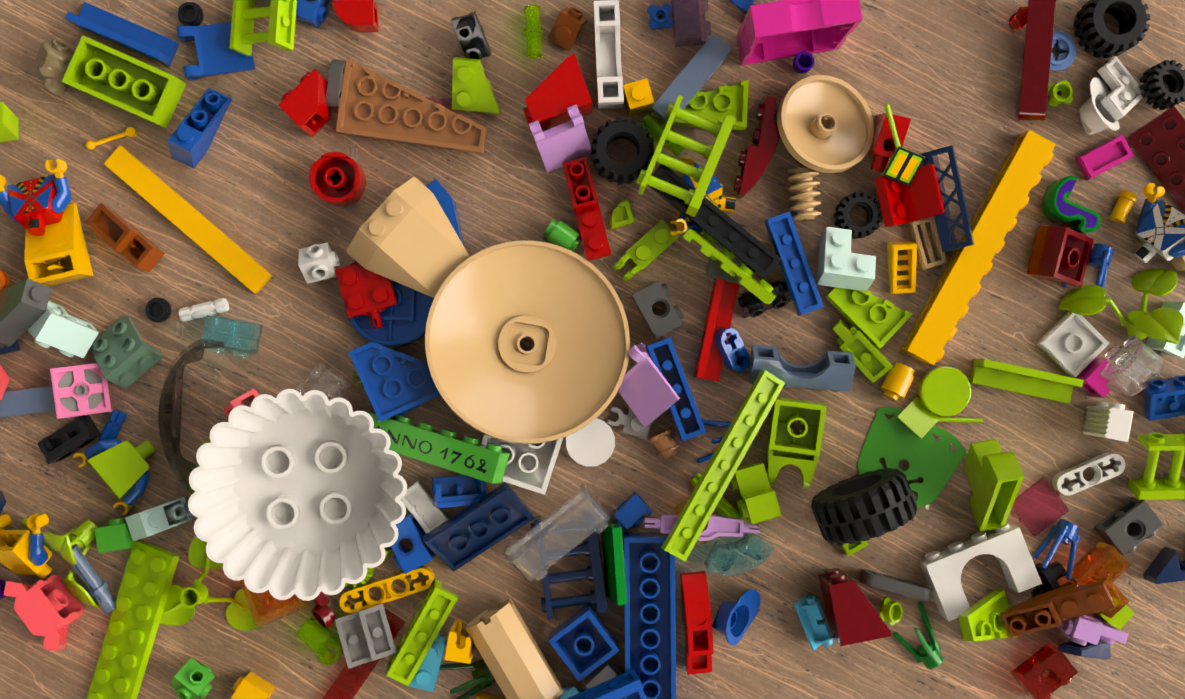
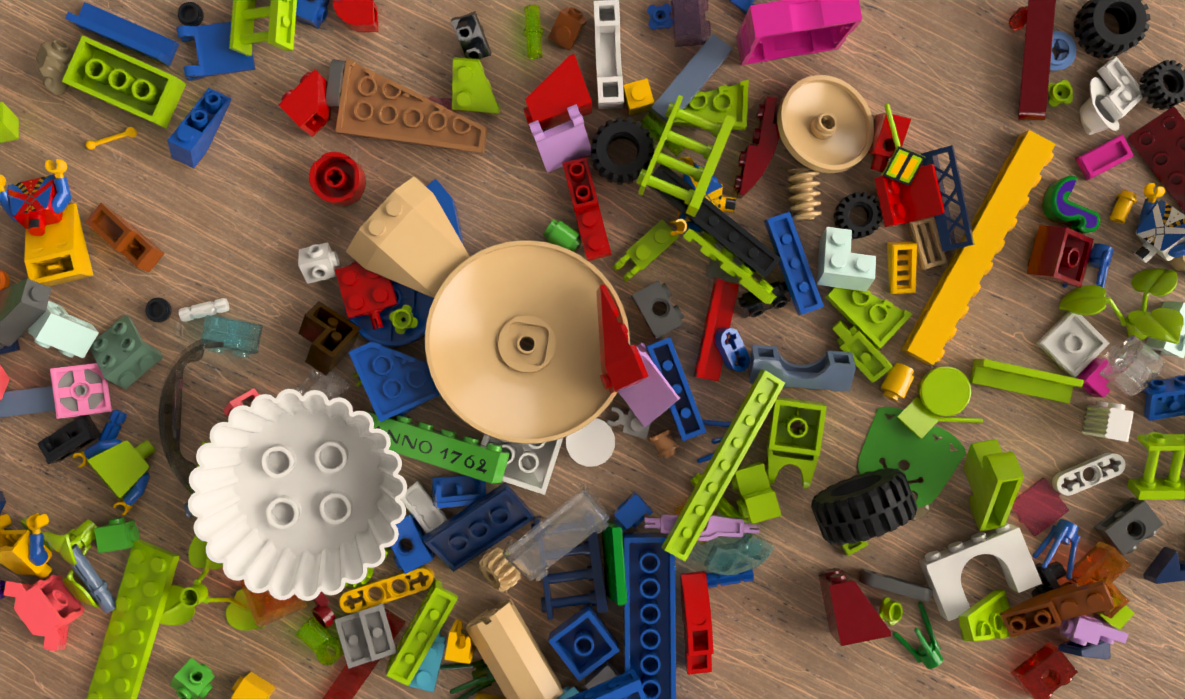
(157, 519): light aqua slope -> none
(188, 219): yellow tile -> none
(330, 337): none -> dark brown brick
(396, 318): none -> lime plate
(498, 570): none -> tan gear
(619, 361): none -> red wedge
(621, 215): lime tile -> none
(715, 579): none -> blue axle
(736, 616): blue piece -> none
(803, 62): dark purple hinge -> none
(810, 615): medium azure hinge -> none

